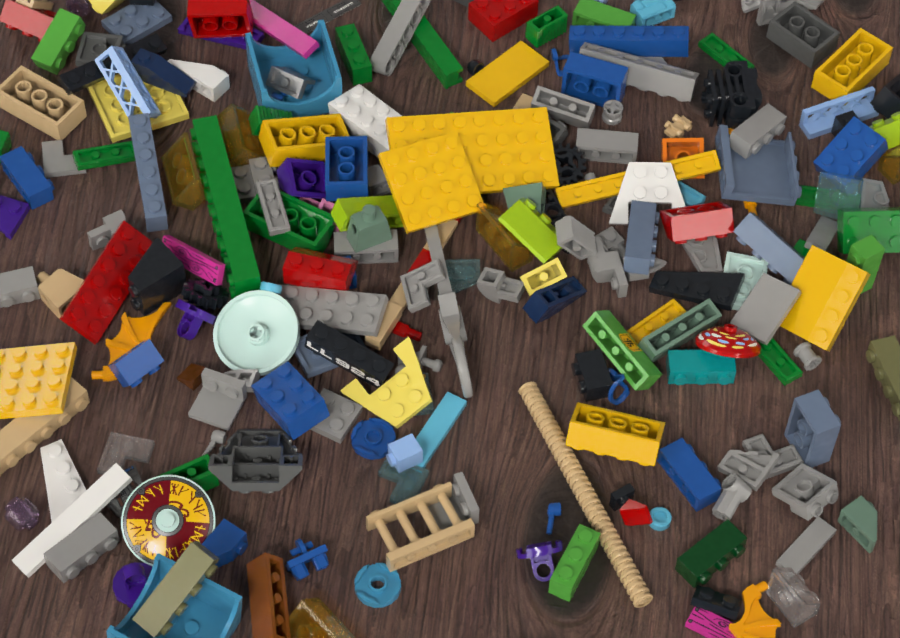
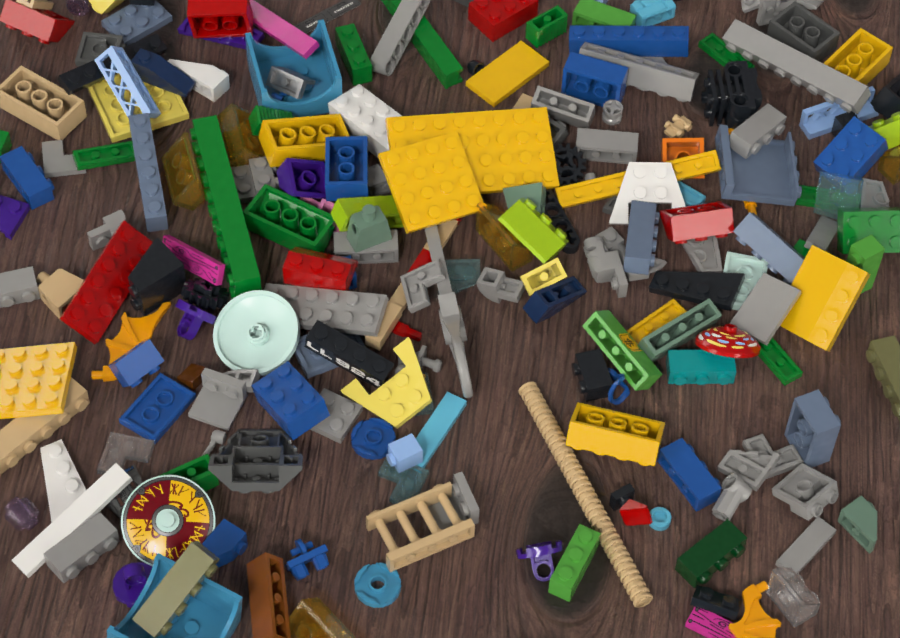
(58, 41): bright green brick -> none
(157, 408): none -> blue tile
(272, 207): light grey tile -> none
(275, 288): medium azure tile -> none
(554, 509): blue hand -> none
(555, 59): blue piece -> none
(575, 237): light grey brick -> none
(796, 66): none -> light grey brick
(807, 356): light grey bush -> none

